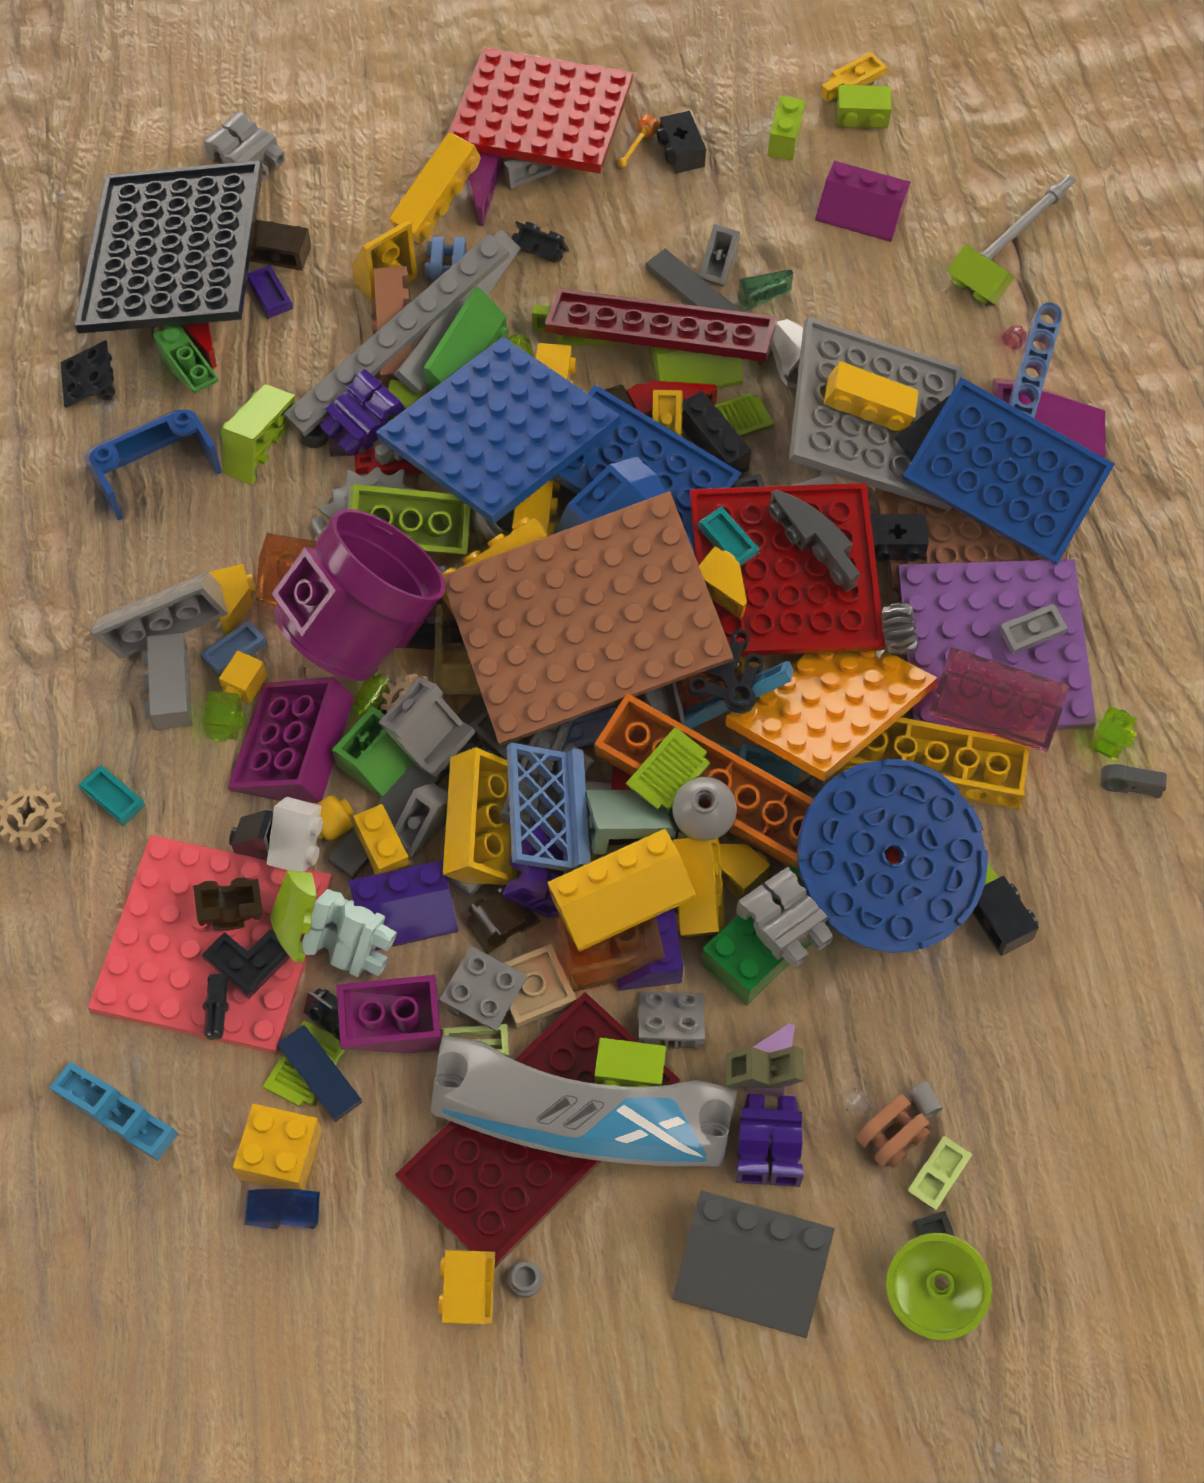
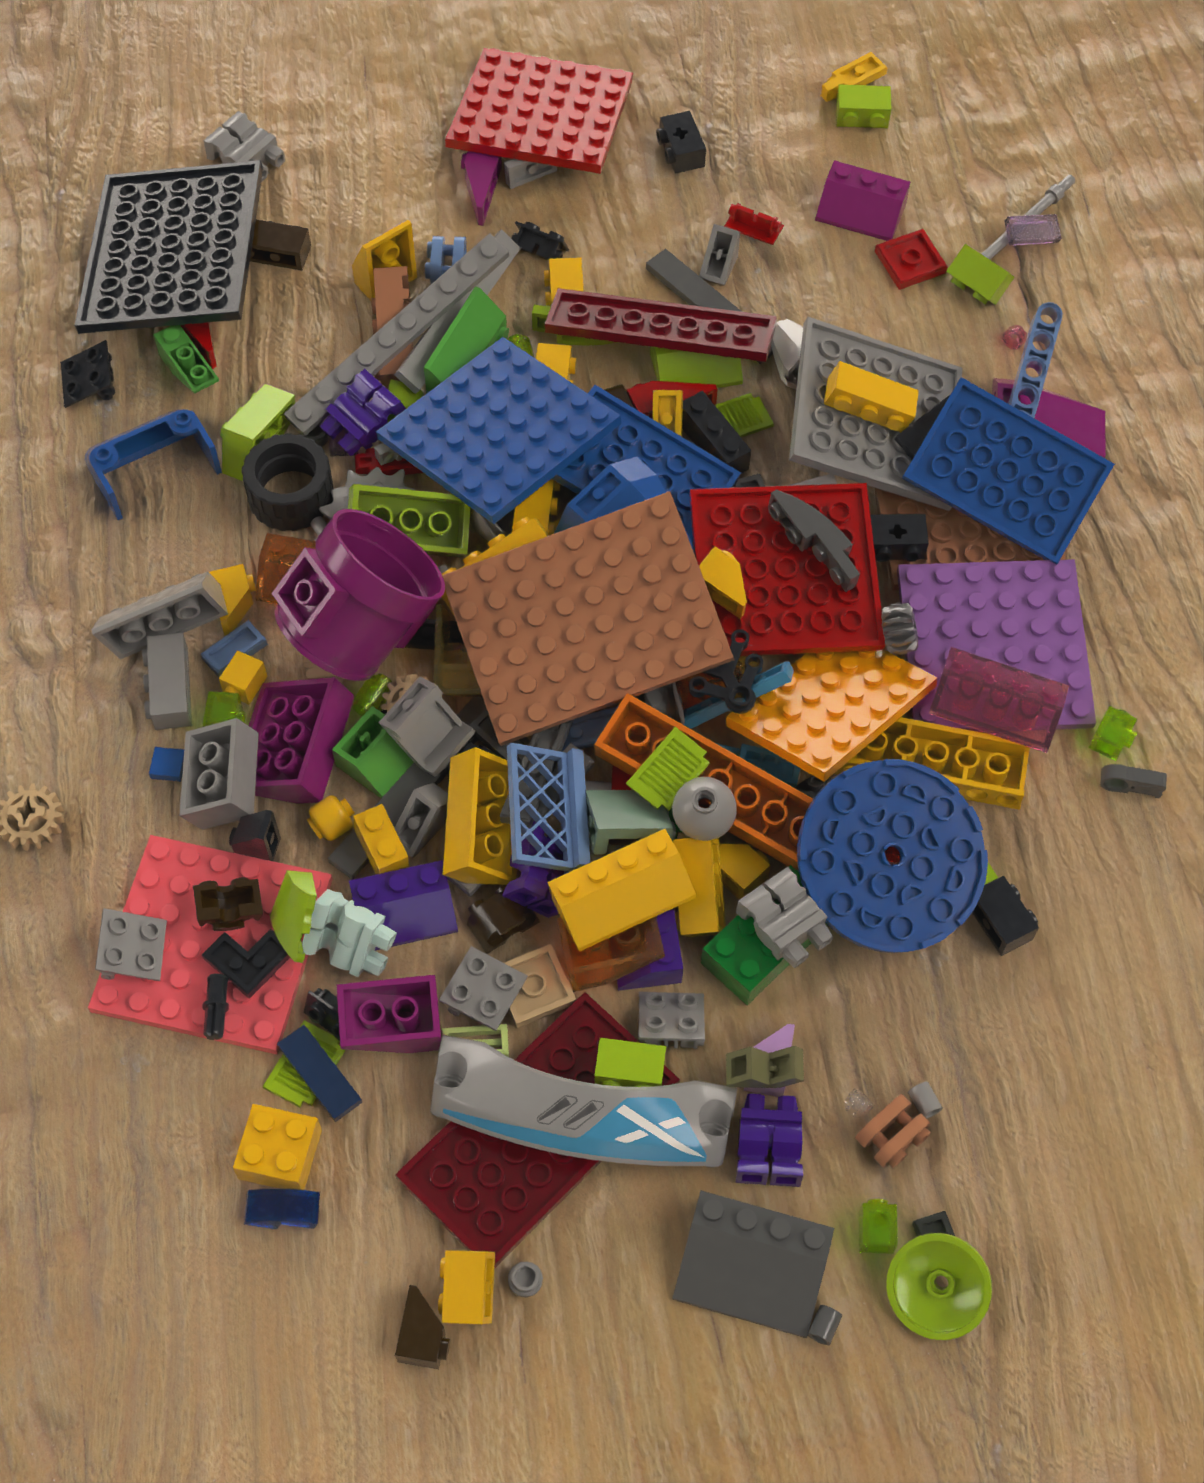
(111, 795): teal tile -> none
(113, 1111): dark azure slope -> none
(130, 945): none -> light grey hinge
(167, 764): none -> blue tile
(219, 773): none -> light grey brick
(269, 291): dark purple tile -> none
(282, 455): none -> black tyre
(294, 835): white brick -> none
(421, 1334): none -> dark brown slope
(436, 186): yellow brick -> none
(563, 274): none -> yellow brick
(646, 128): hinge -> none
(728, 536): teal tile -> none
(756, 226): none -> red hinge
(763, 288): clear green slope -> none
(786, 127): lime brick -> none
(825, 1325): none -> dark grey hinge
(878, 1227): none -> clear neon green brick
(911, 259): none -> red tile
(940, 1173): yellowish green slope -> none
(1032, 229): none -> tile
(1033, 629): light grey plate -> none

